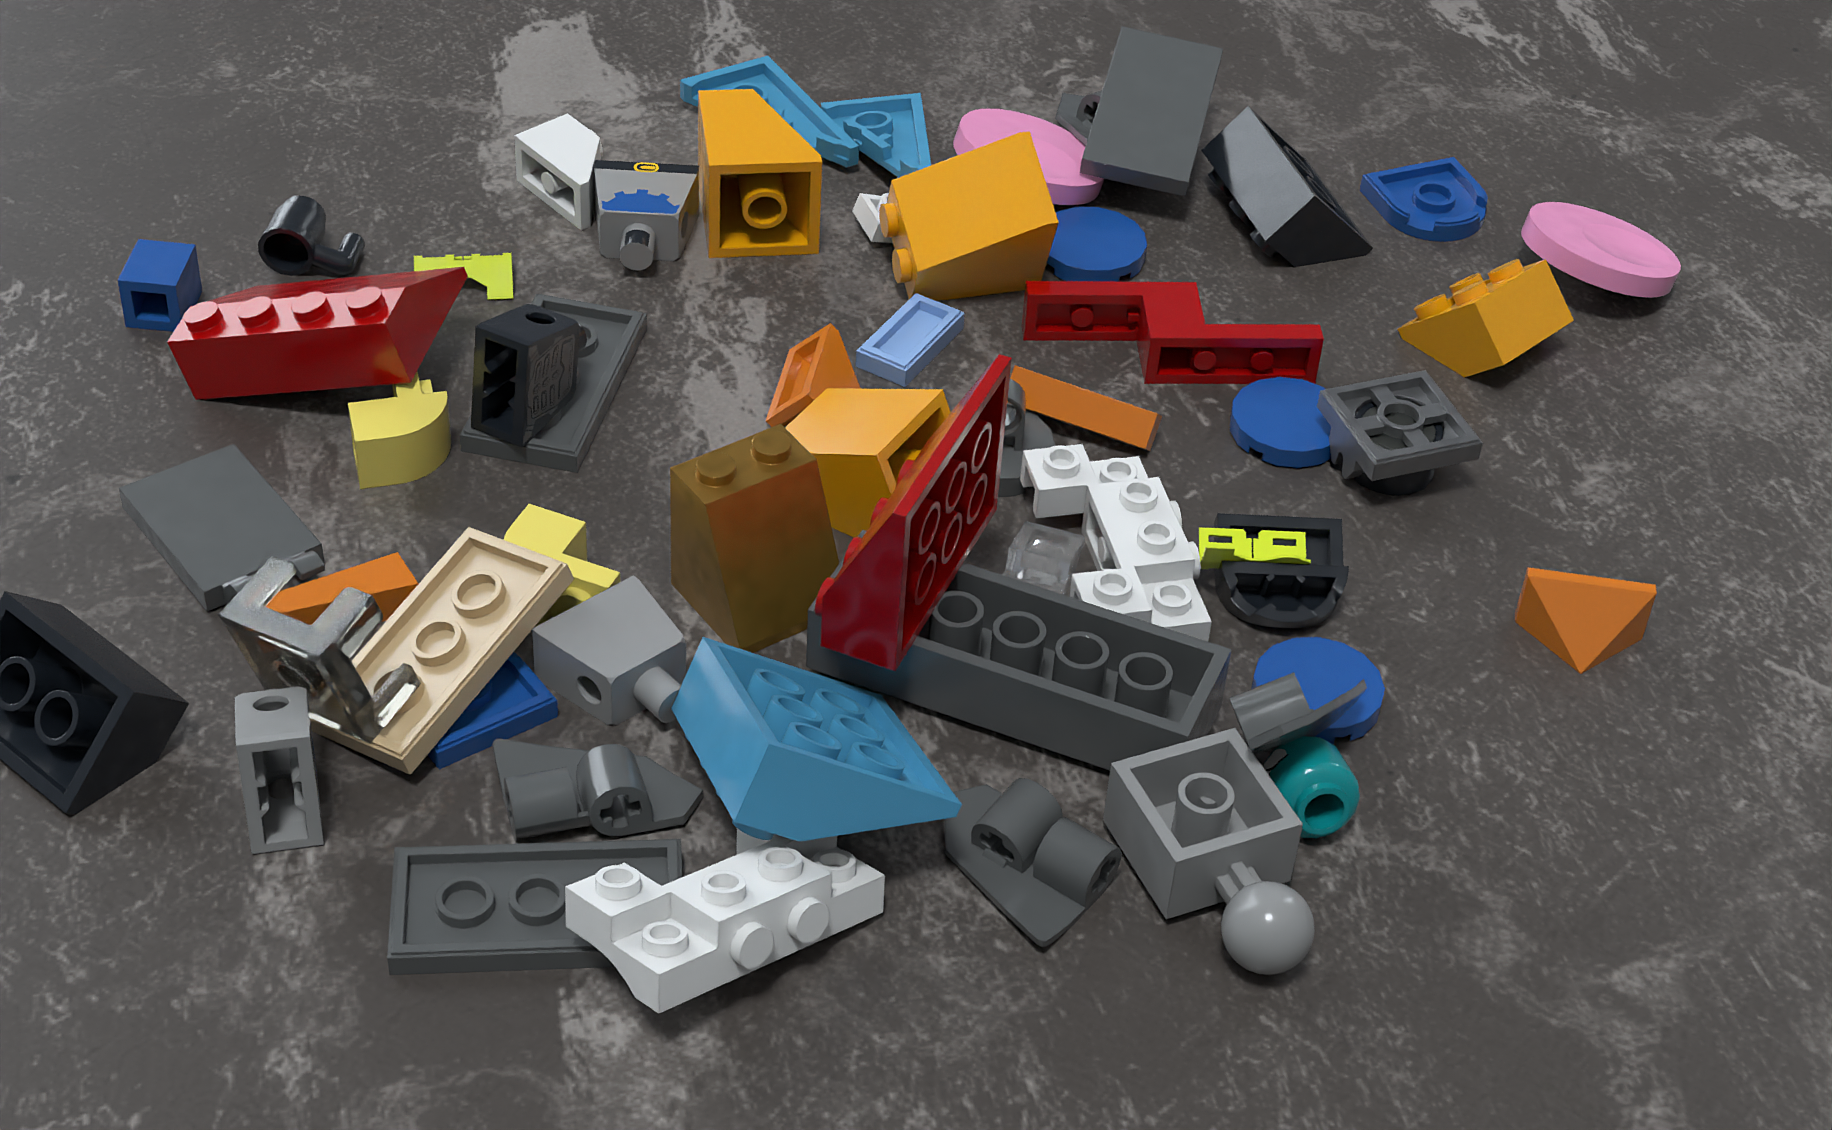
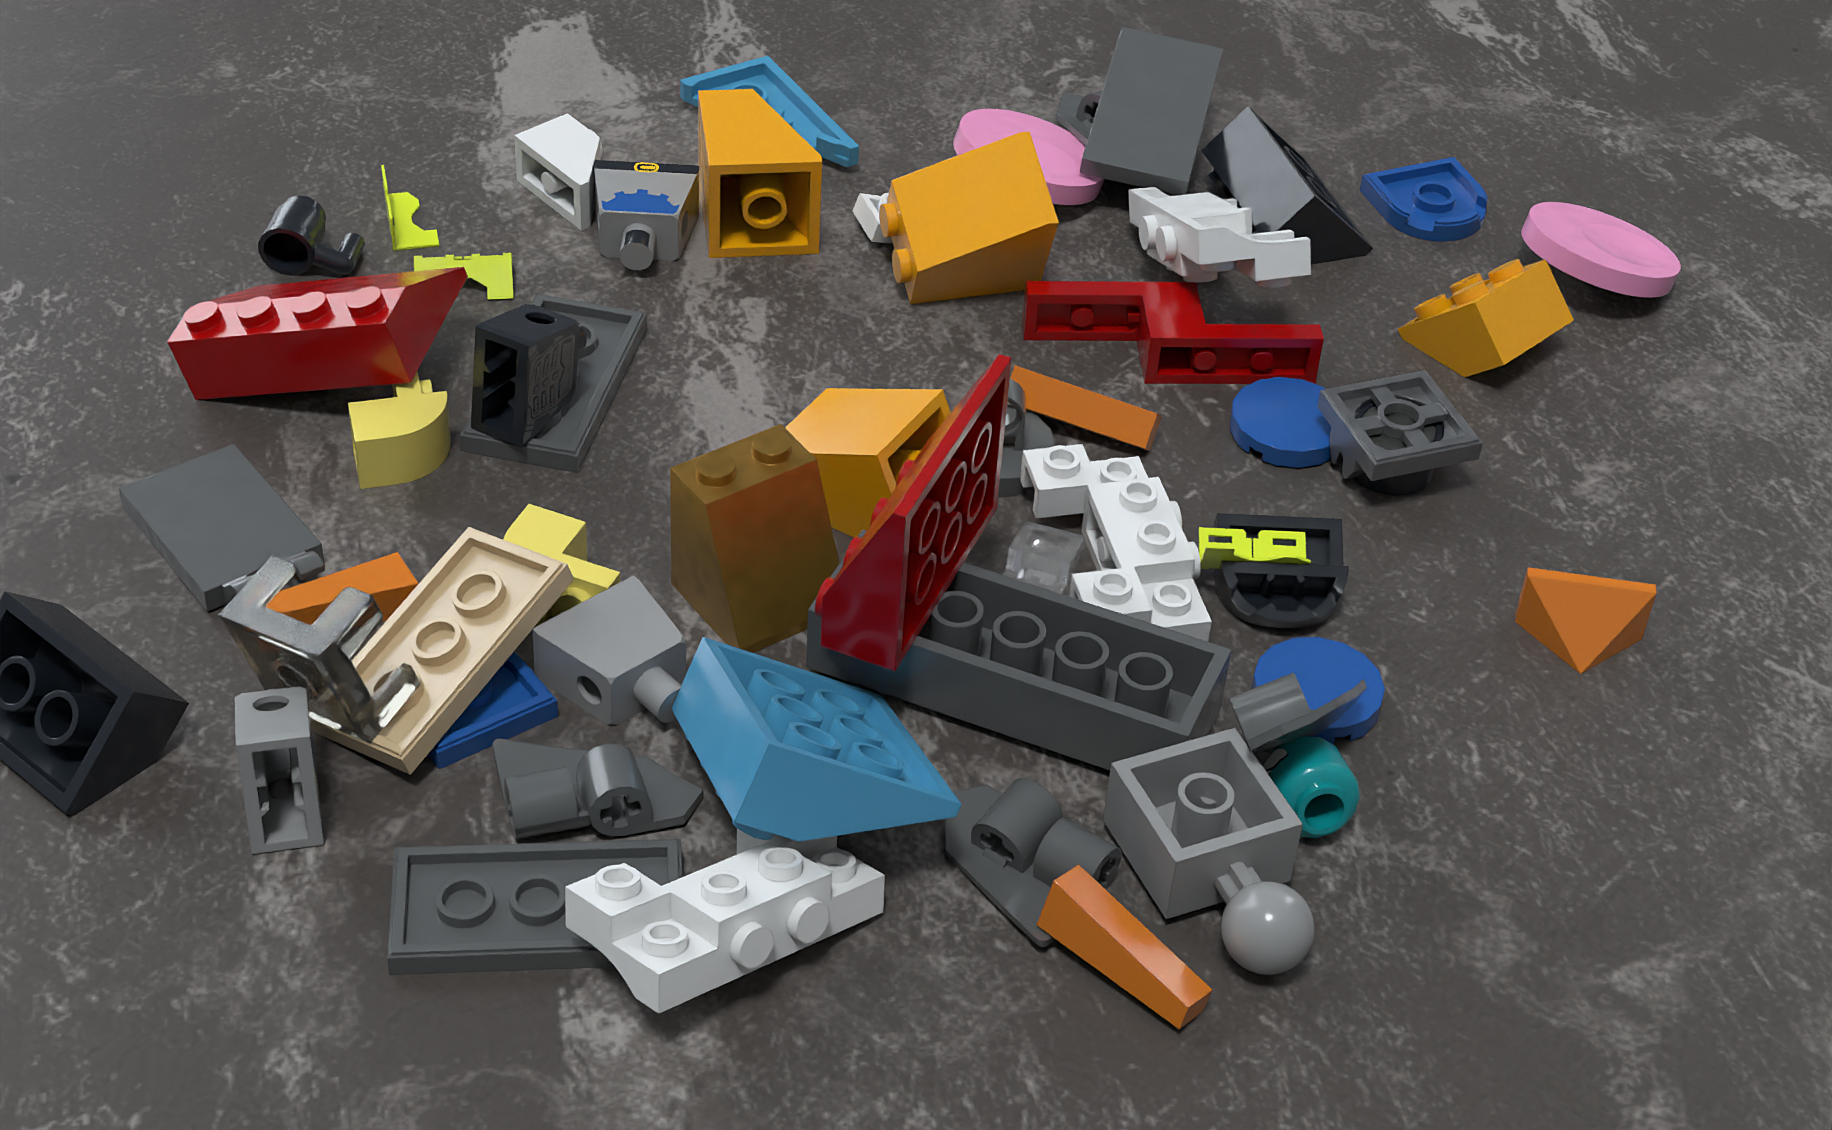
(159, 284): blue brick -> none
(404, 232): none -> neon yellow piece
(808, 371): orange slope -> none
(886, 129): dark azure wing -> none
(910, 339): light blue tile -> none
(1096, 245): blue tile -> none
(1121, 947): none -> orange piece
(1211, 235): none -> white bracket

